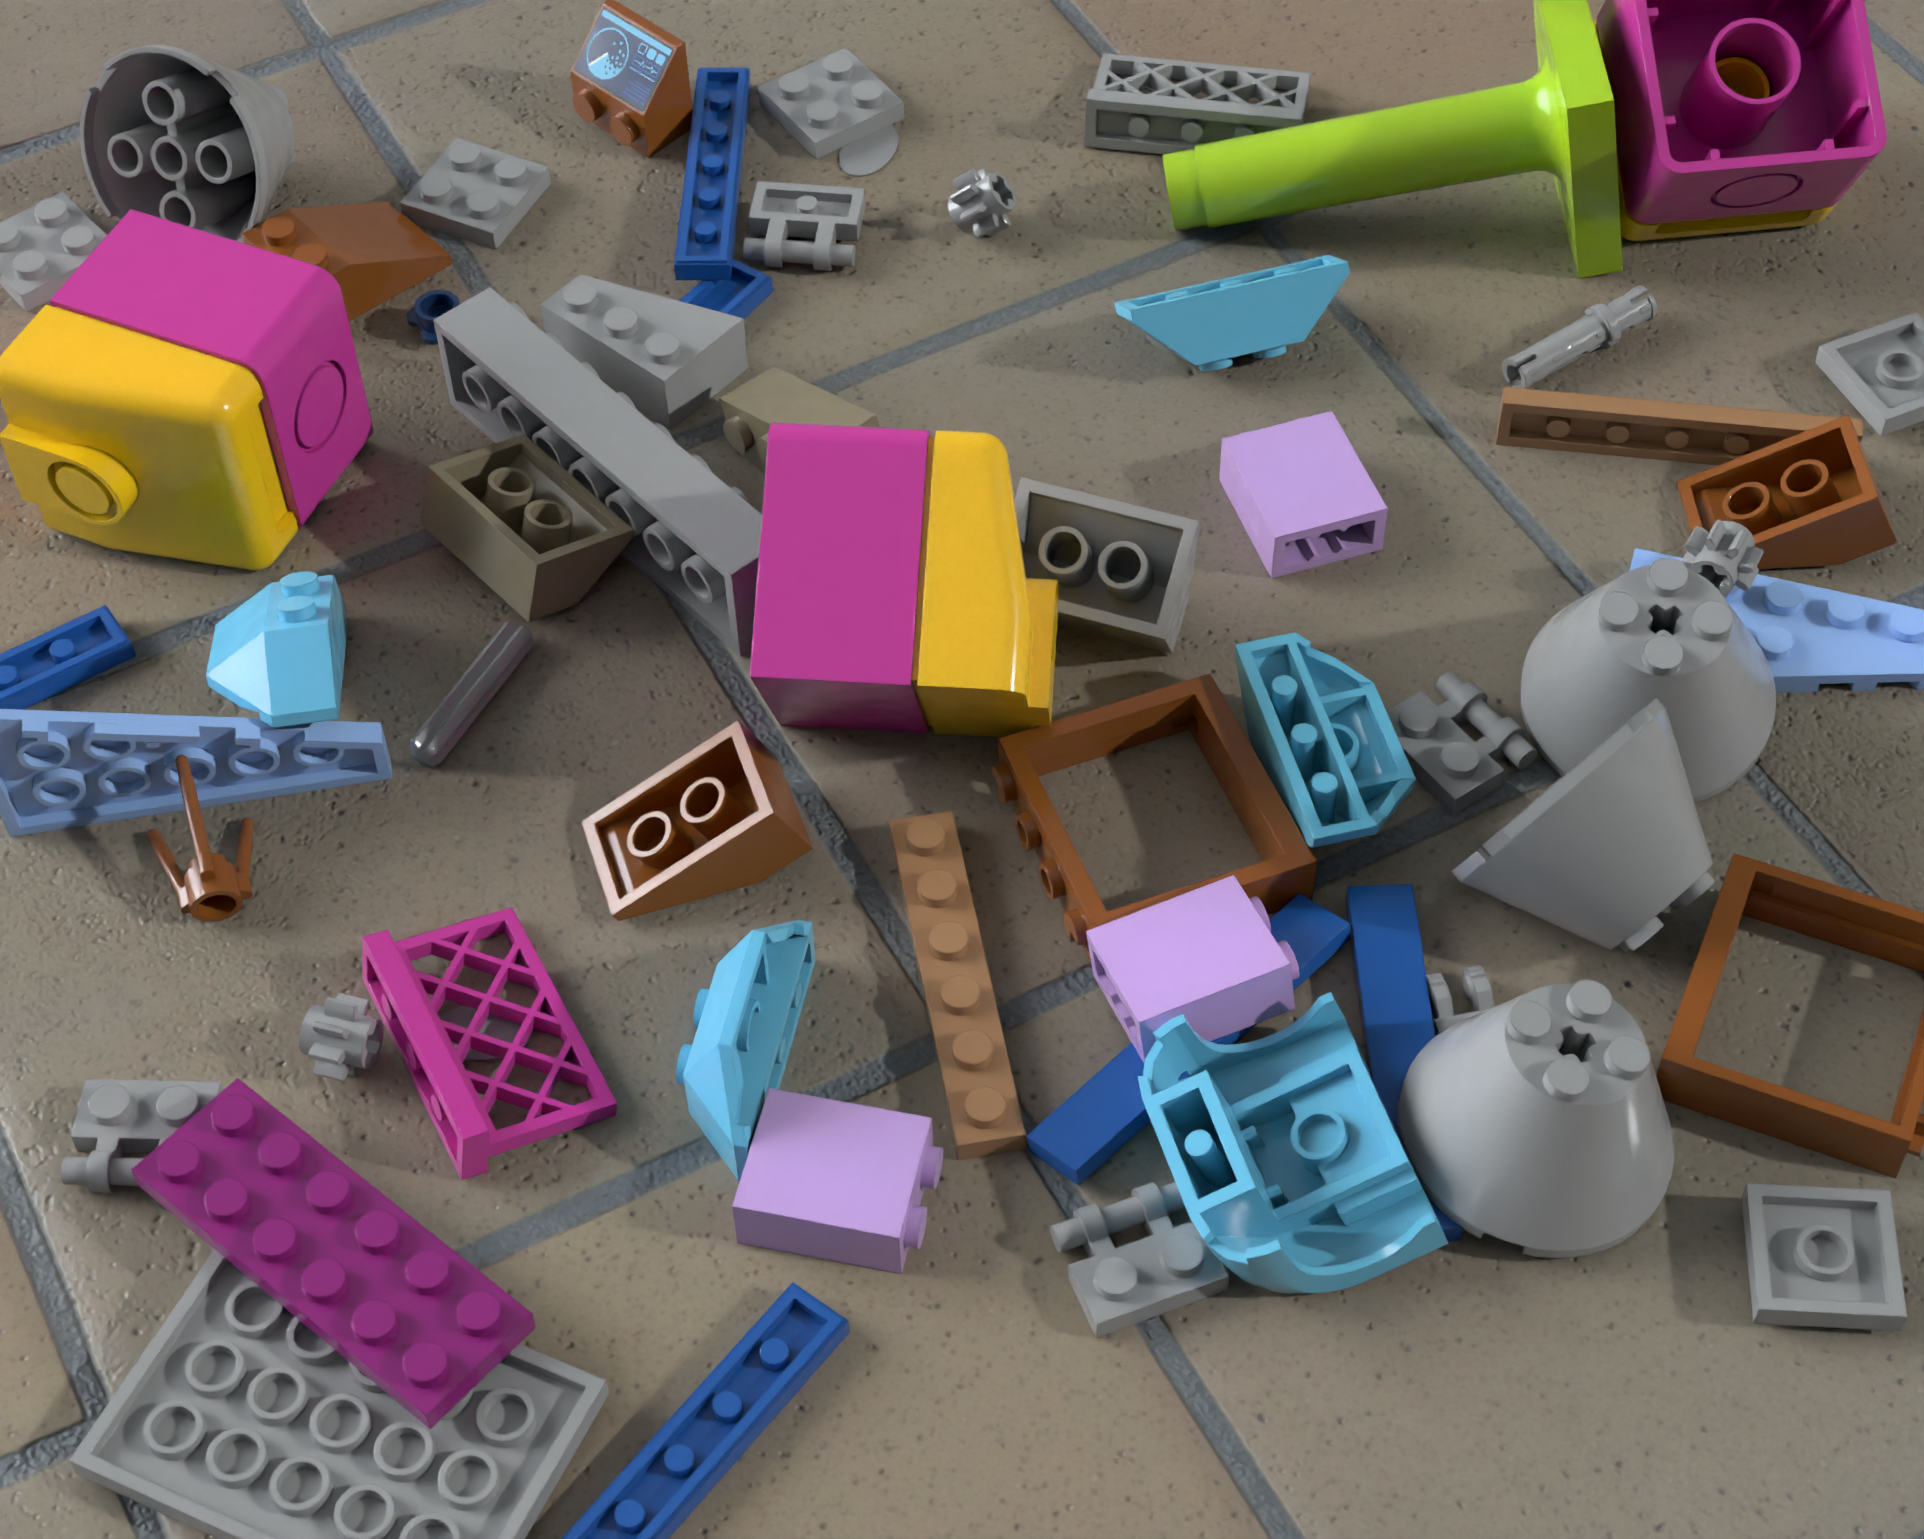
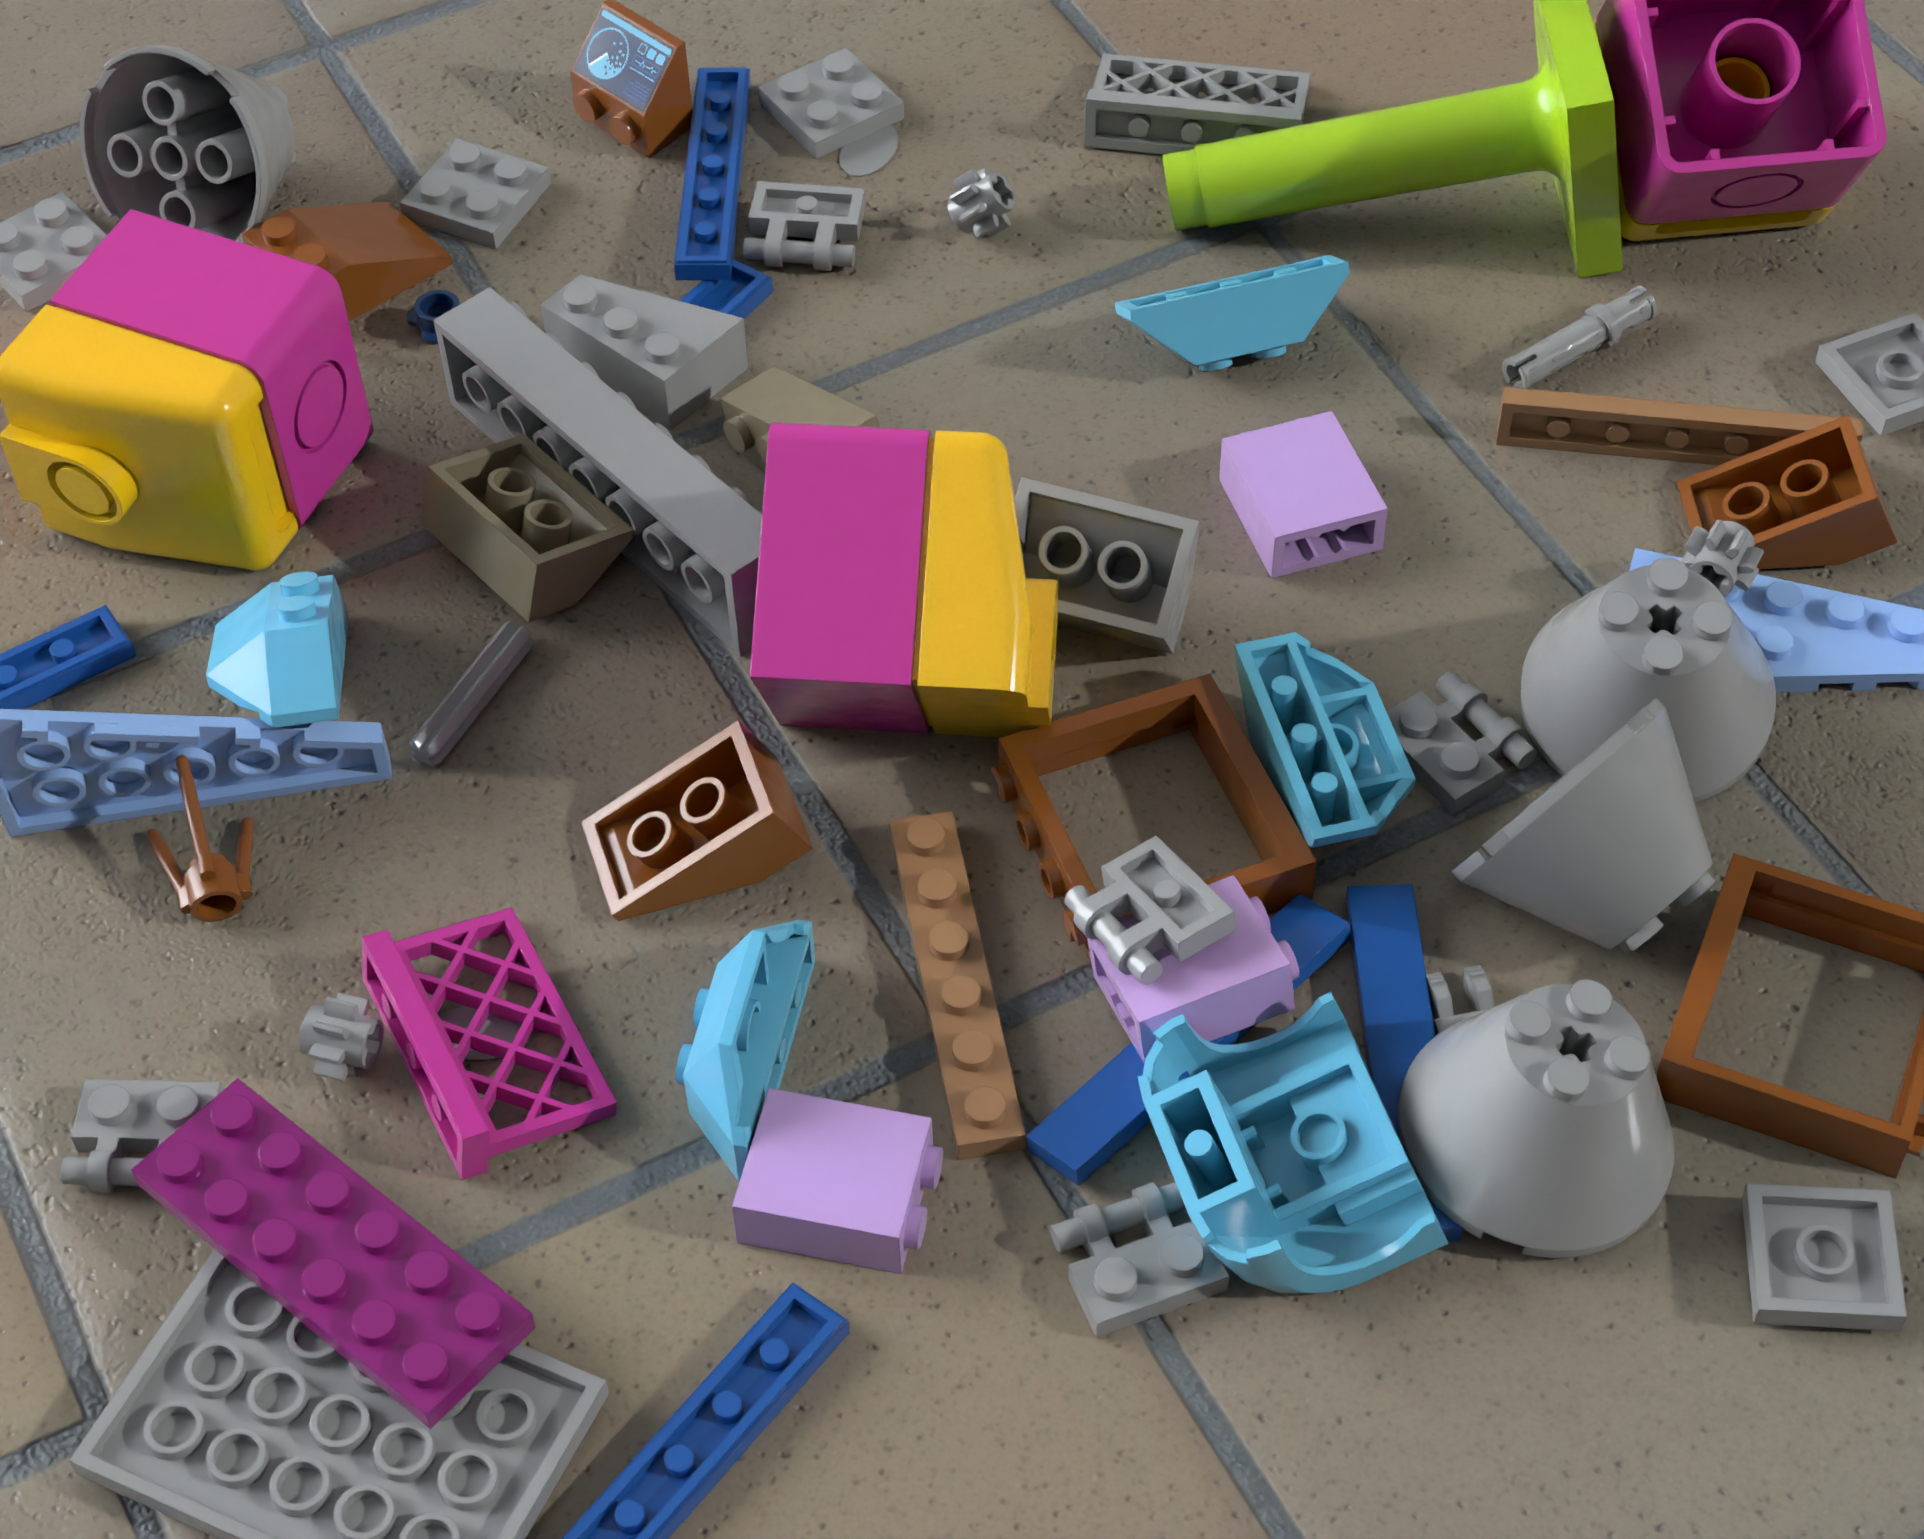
(1166, 898): none -> light grey plate

